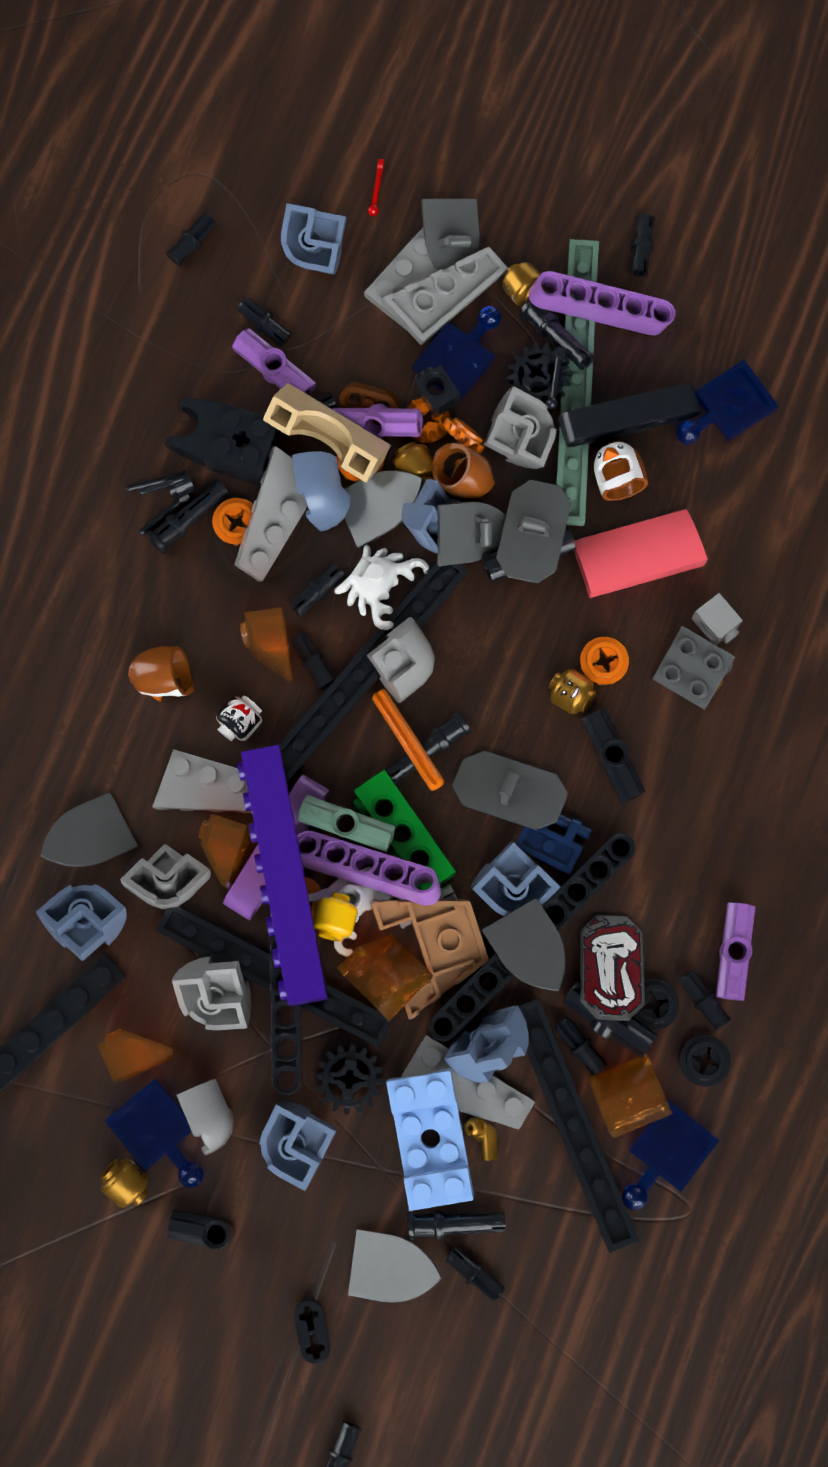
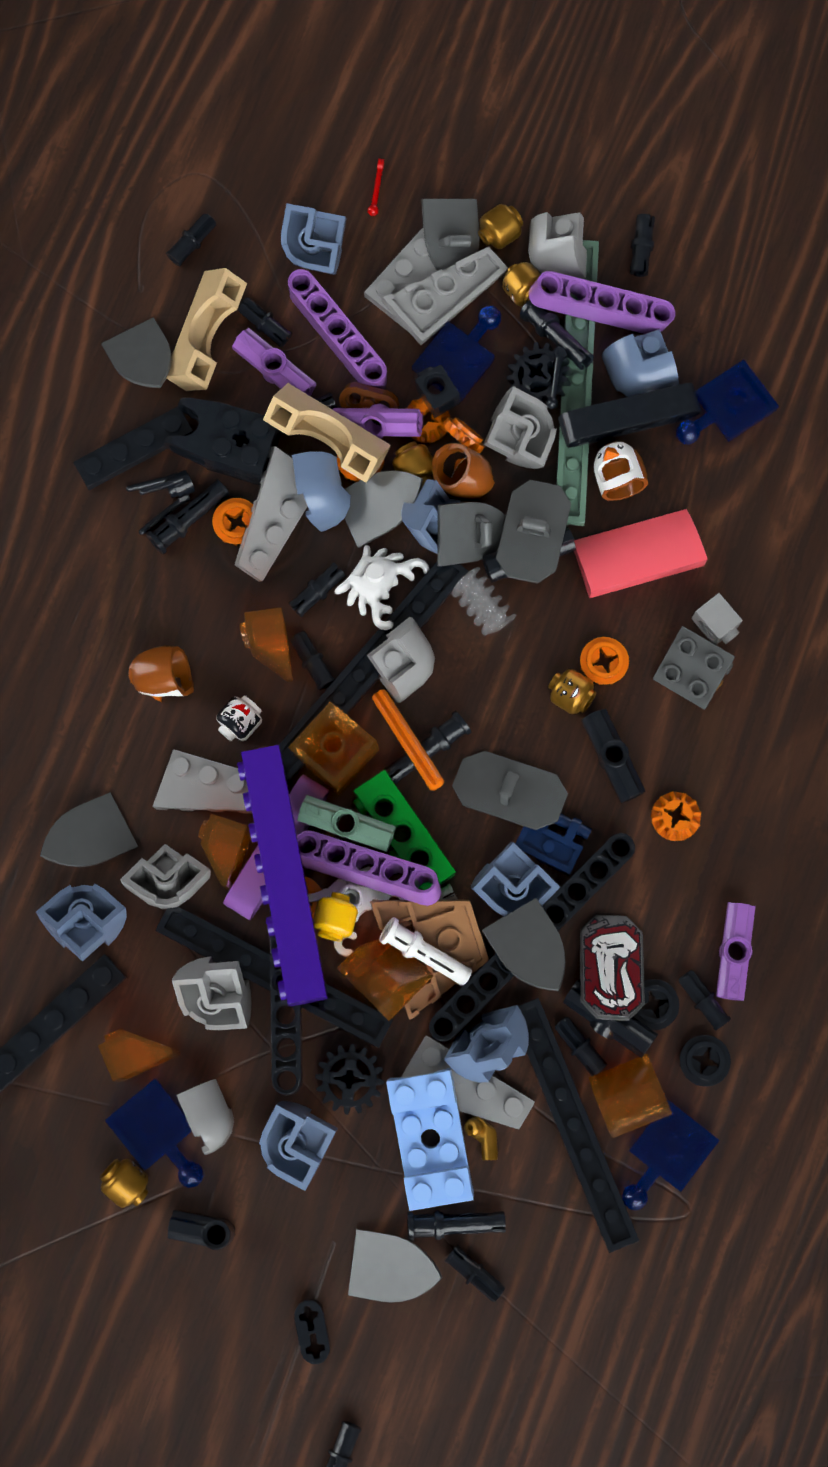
(131, 448): none -> black plate
(141, 354): none -> dark grey shield
(214, 300): none -> tan arch
(334, 748): none -> clear orange slope
(335, 318): none -> medium lavender beam
(414, 946): none -> white pin
(481, 603): none -> clear piece
(500, 226): none -> pearl gold head
(558, 244): none -> light grey brick
(640, 364): none -> sand blue brick
(662, 821): none -> orange gear

